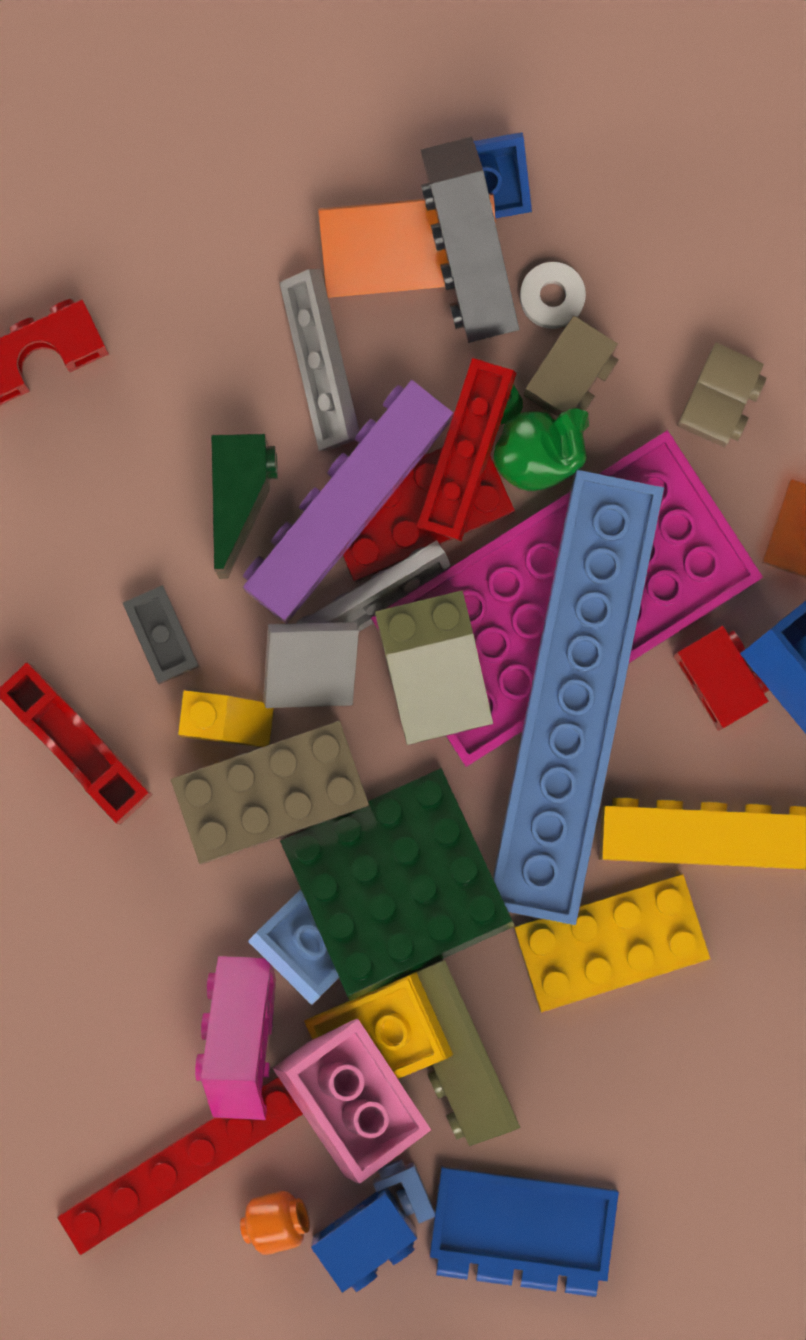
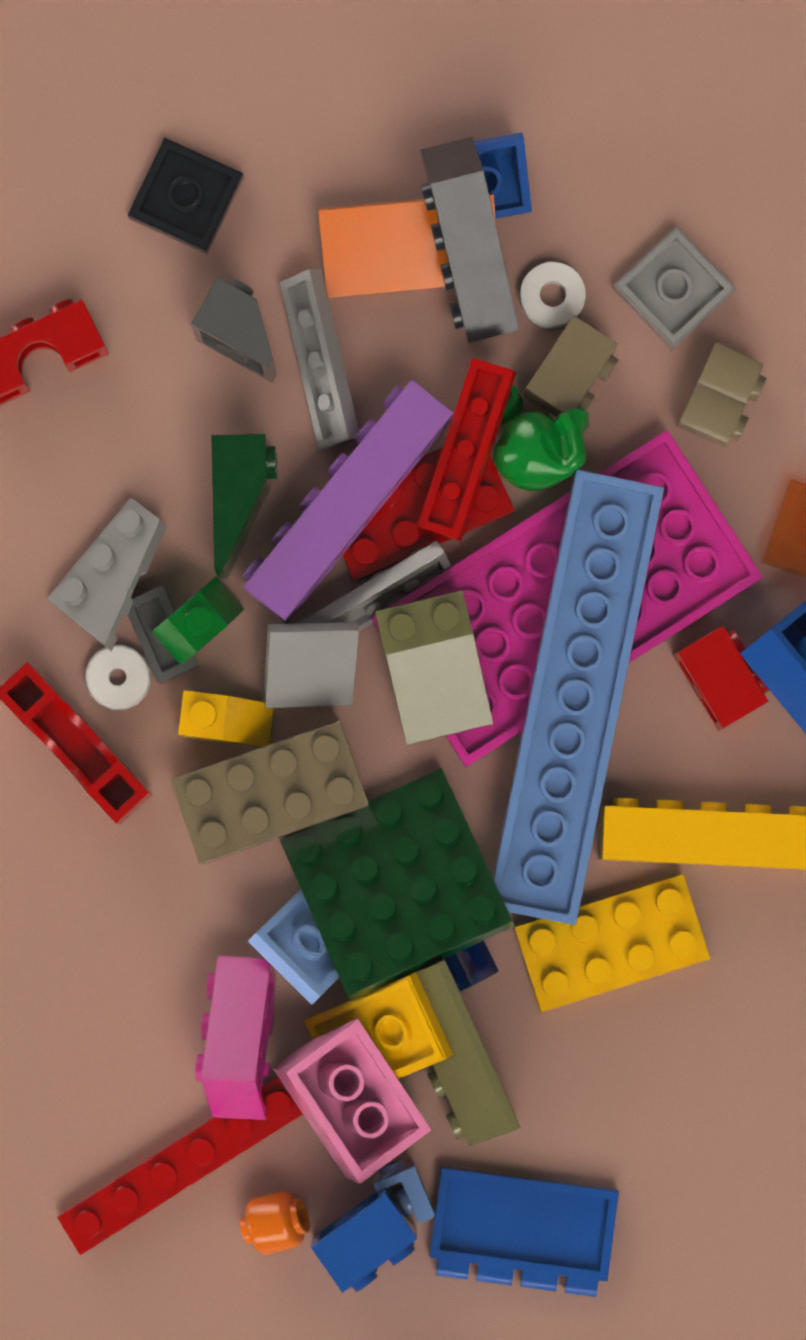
(105, 576): none -> light grey wing
(120, 696): none -> white piece
(185, 195): none -> black tile
(198, 620): none -> green slope
(234, 327): none -> dark grey slope
(471, 965): none -> clear blue plate
(674, 288): none -> light grey tile

